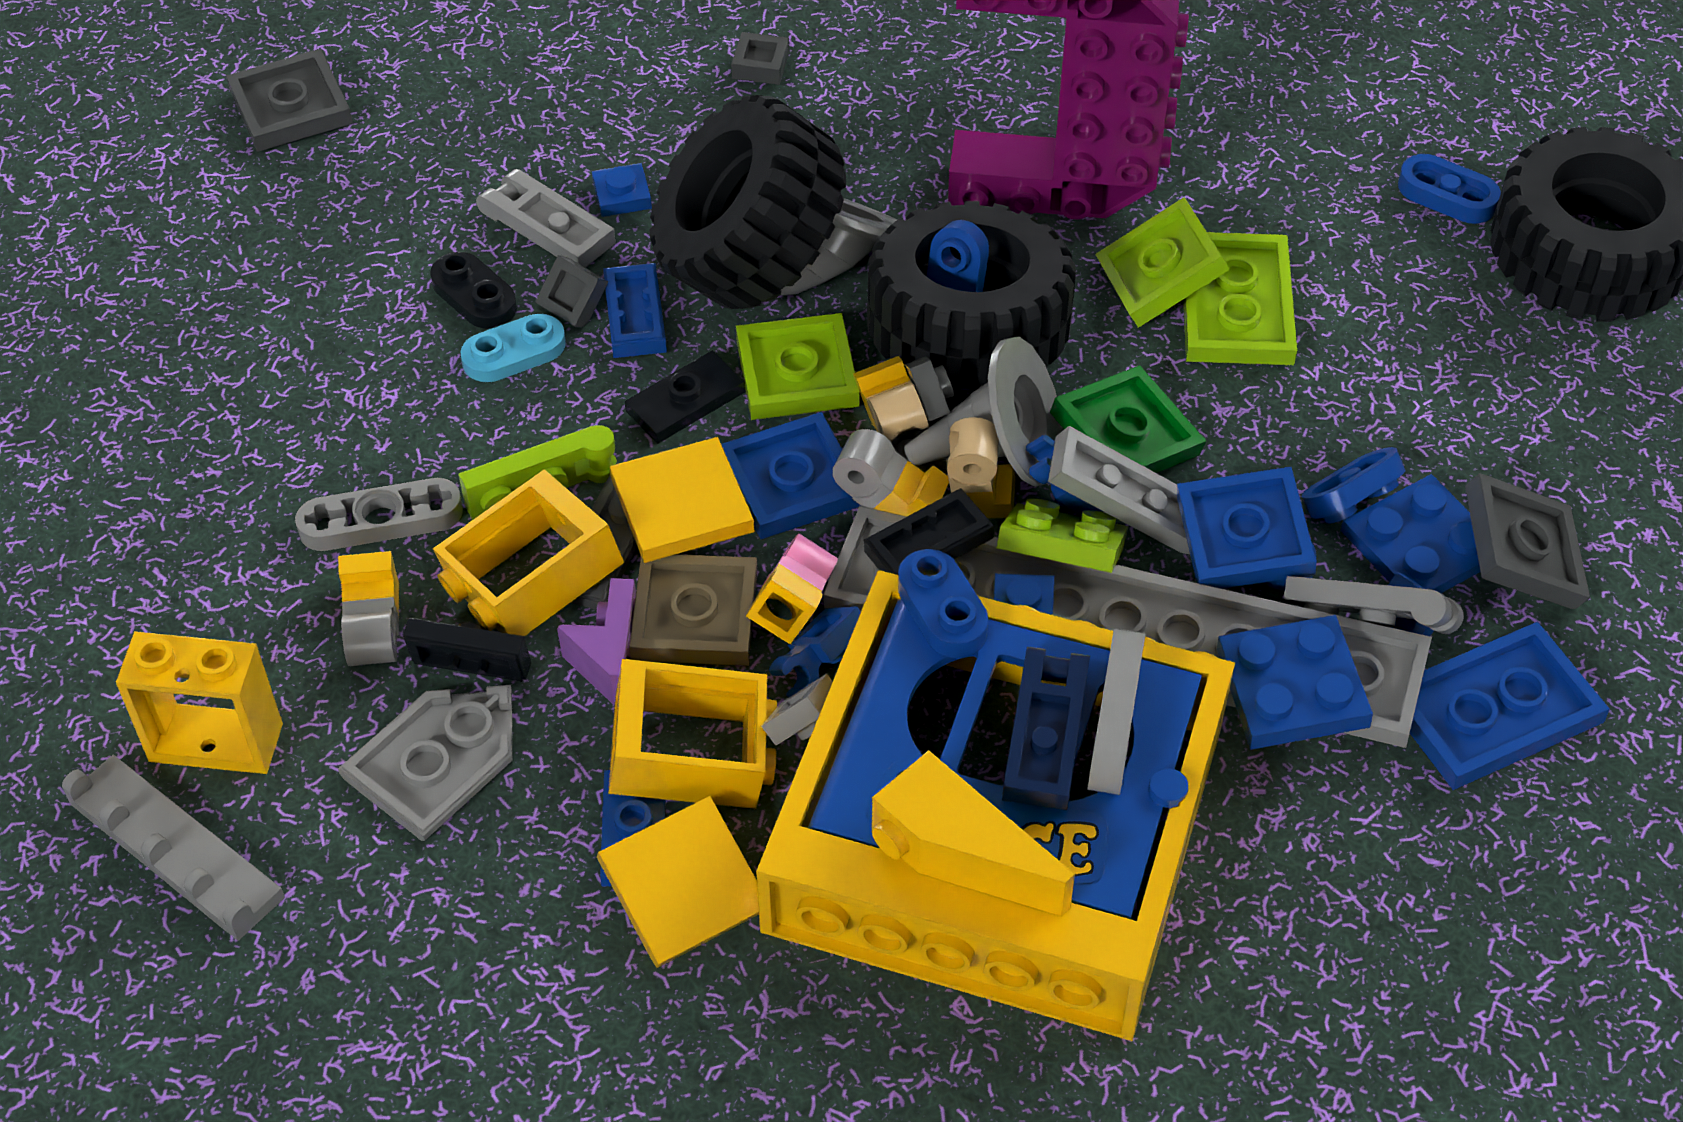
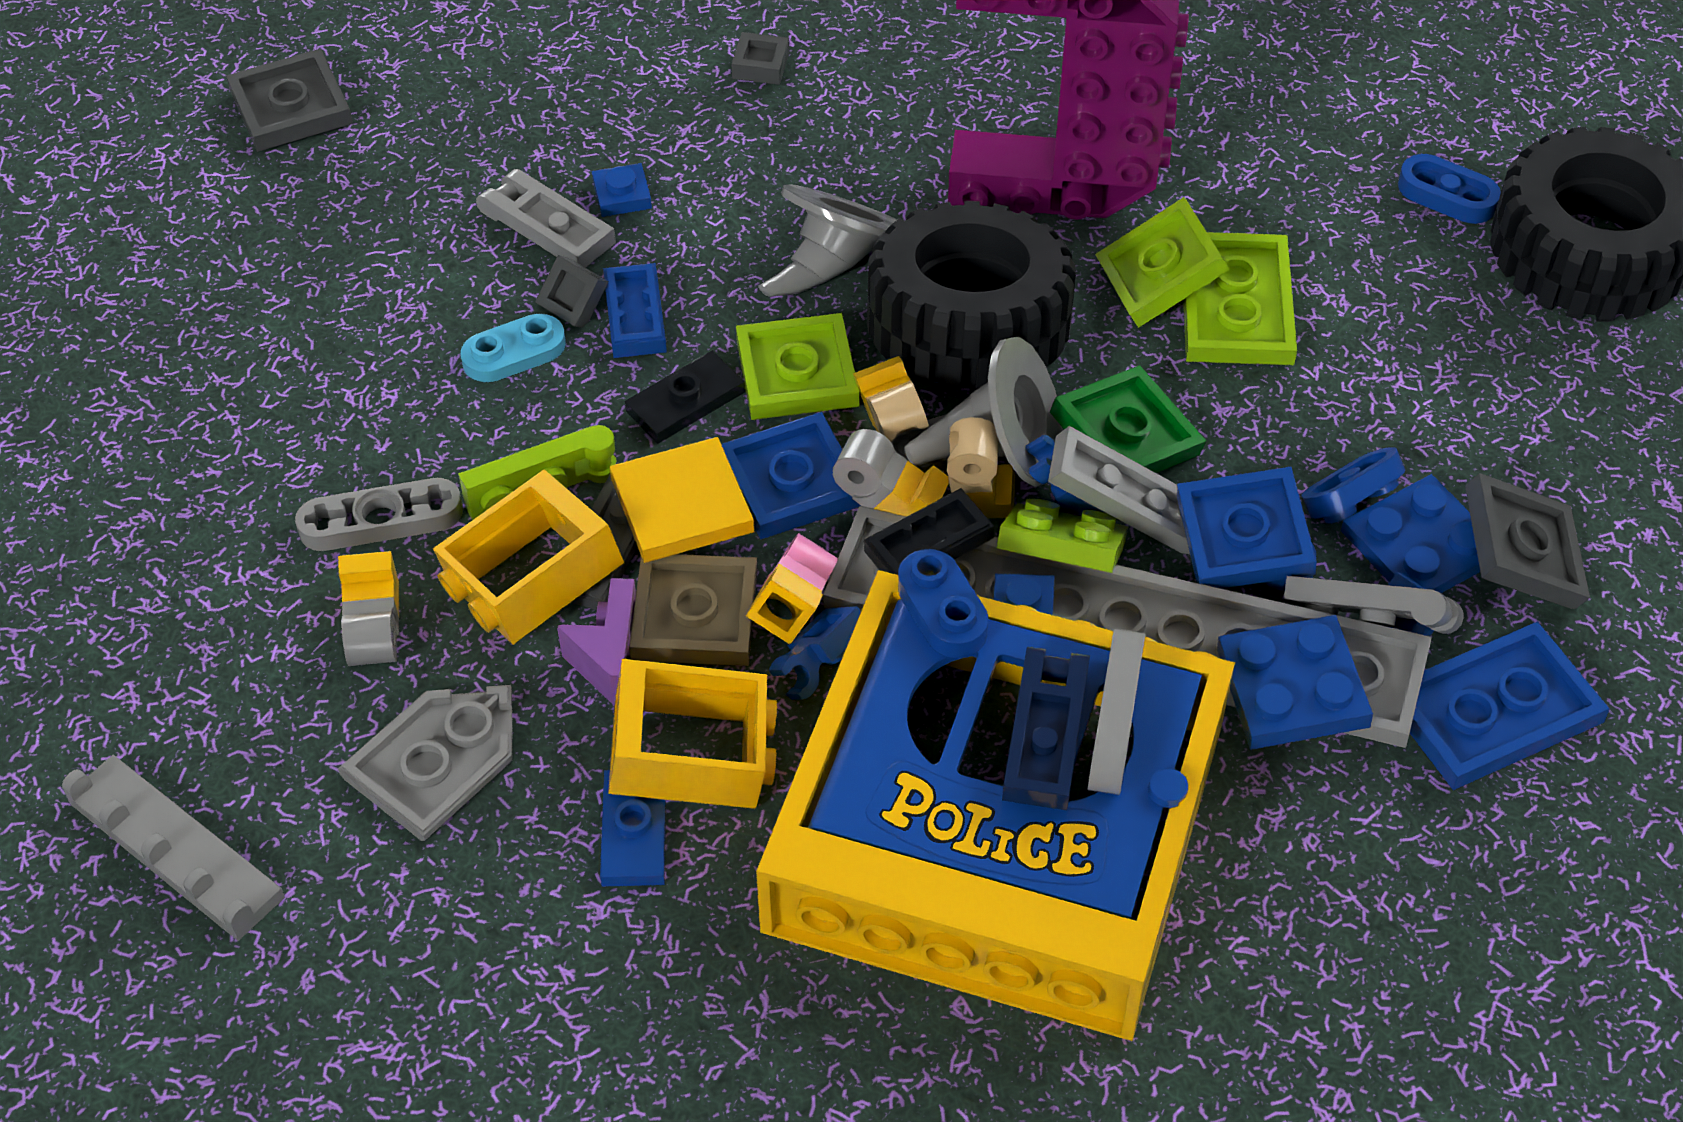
(214, 669): yellow window -> none
(466, 287): black plate -> none
(467, 649): black plate -> none
(682, 881): yellow tile -> none
(748, 202): black tyre -> none
(799, 712): light grey plate -> none
(931, 386): dark grey plate -> none
(963, 839): yellow slope -> none
(973, 247): blue plate -> none

